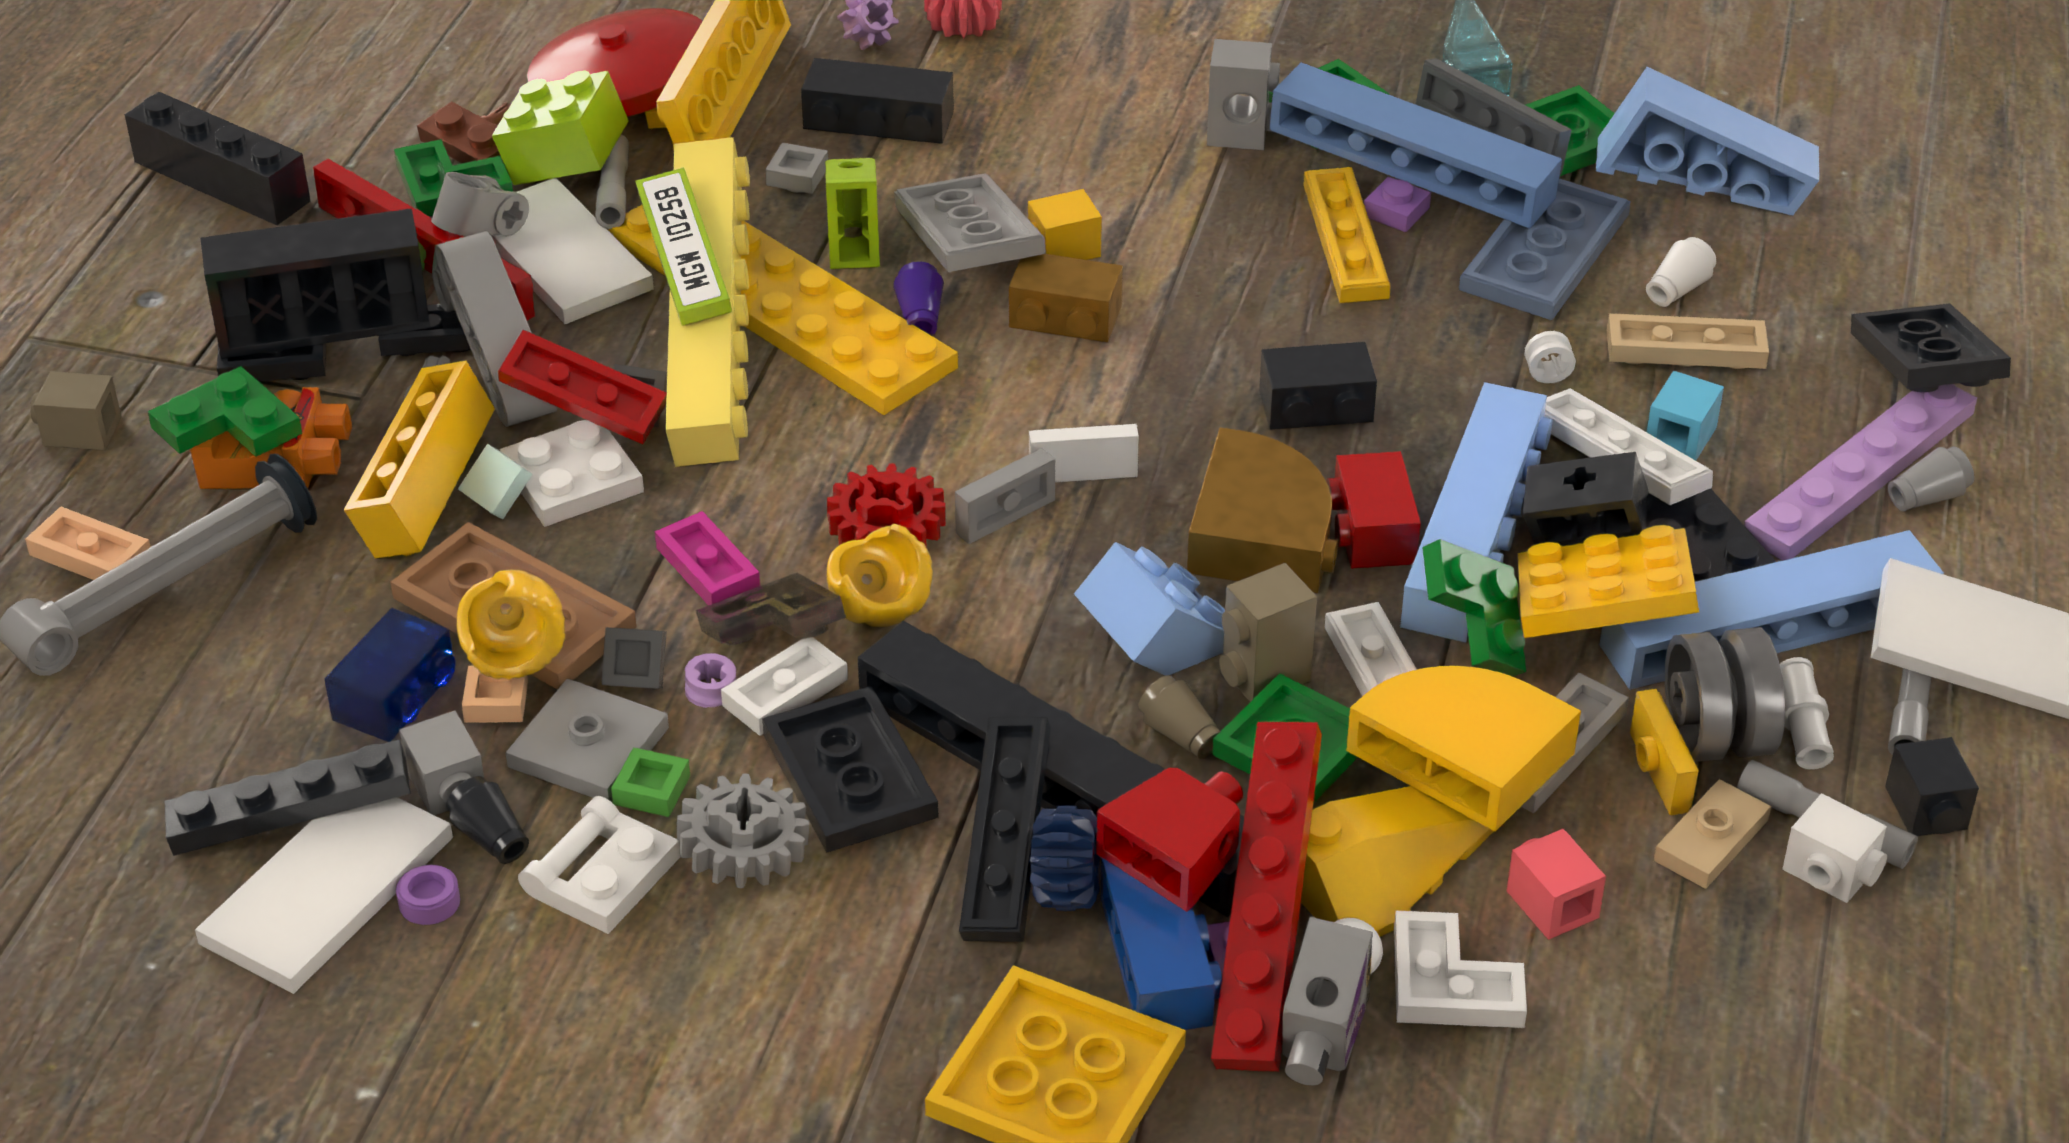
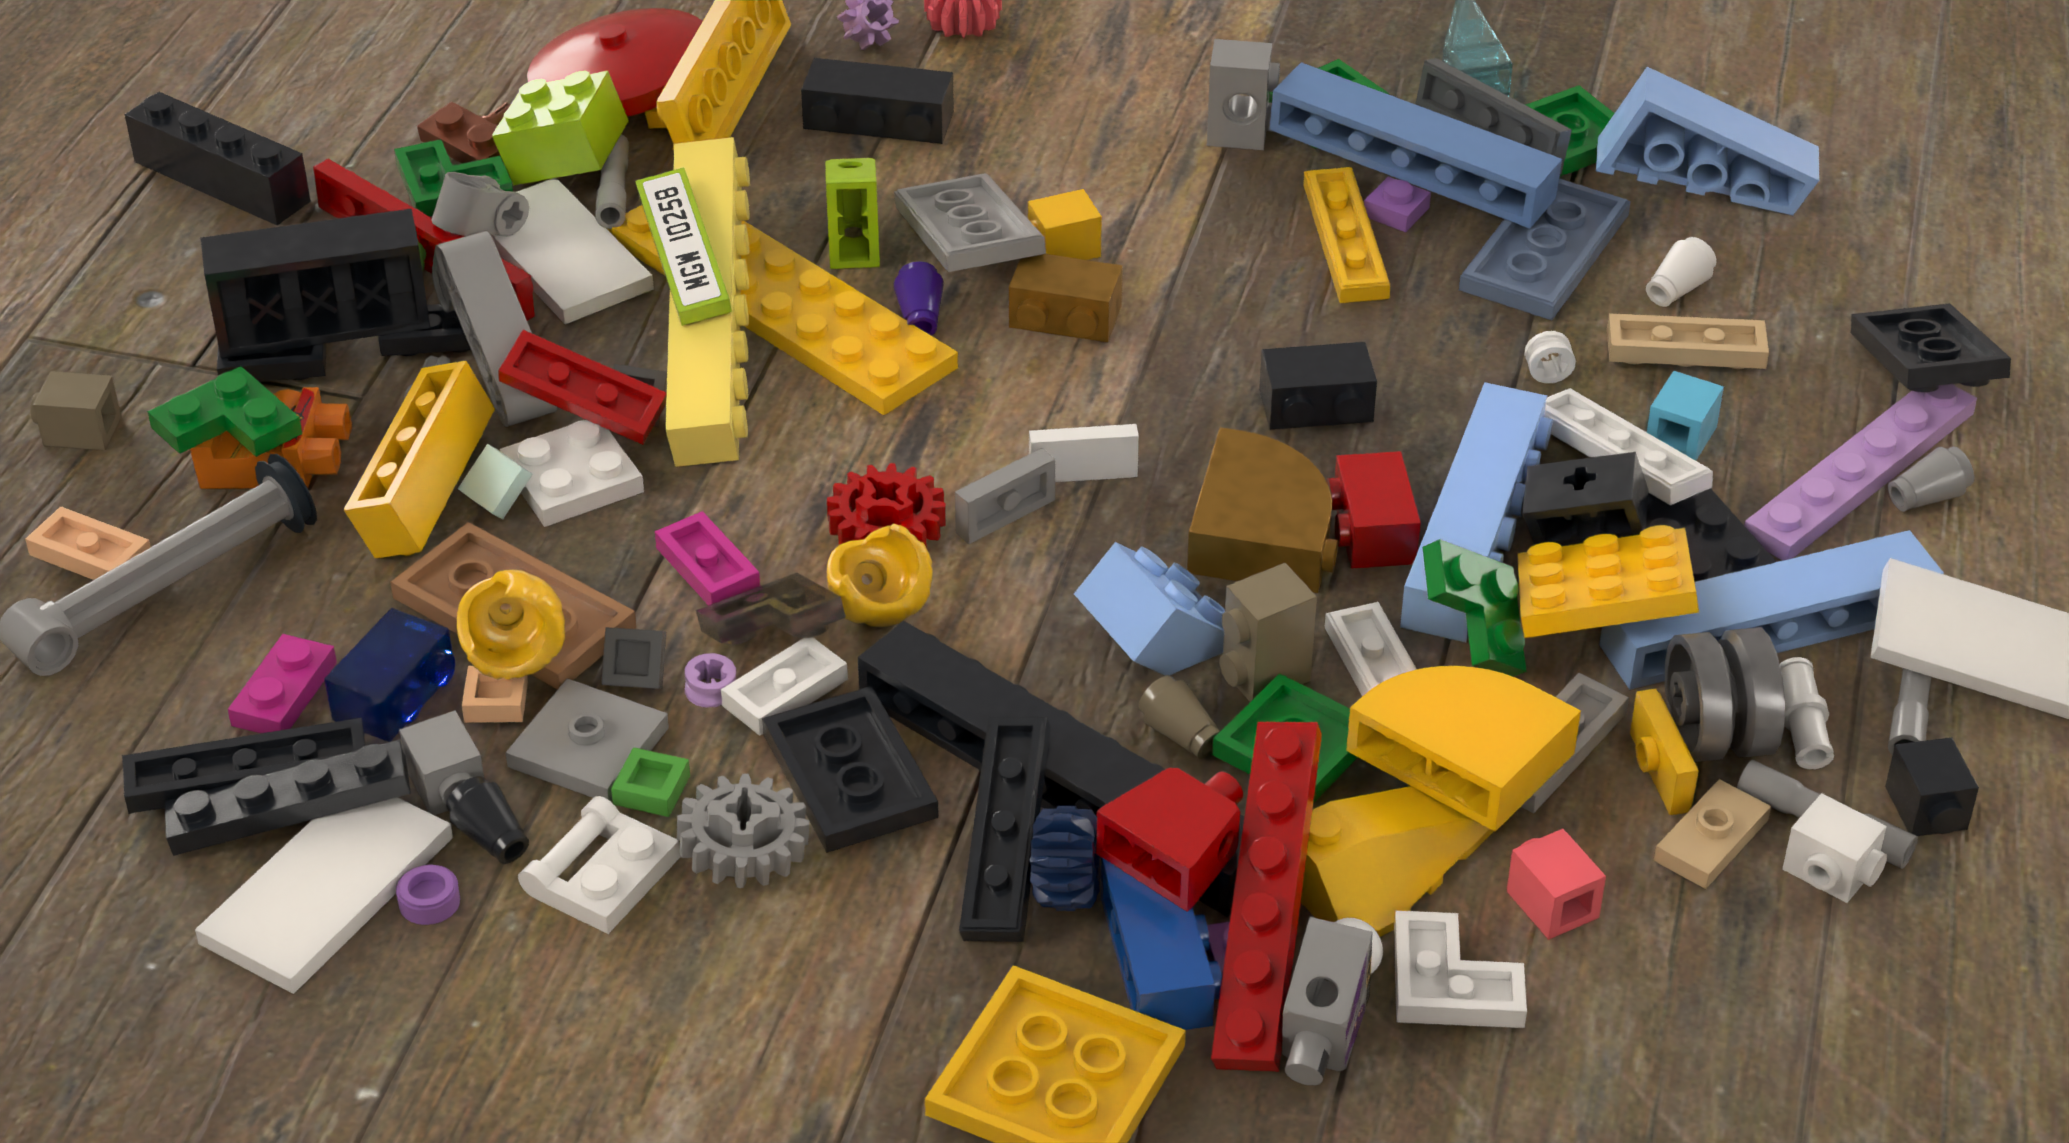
(171, 772): none -> black plate
(282, 685): none -> dark pink plate
(796, 168): light grey plate -> none

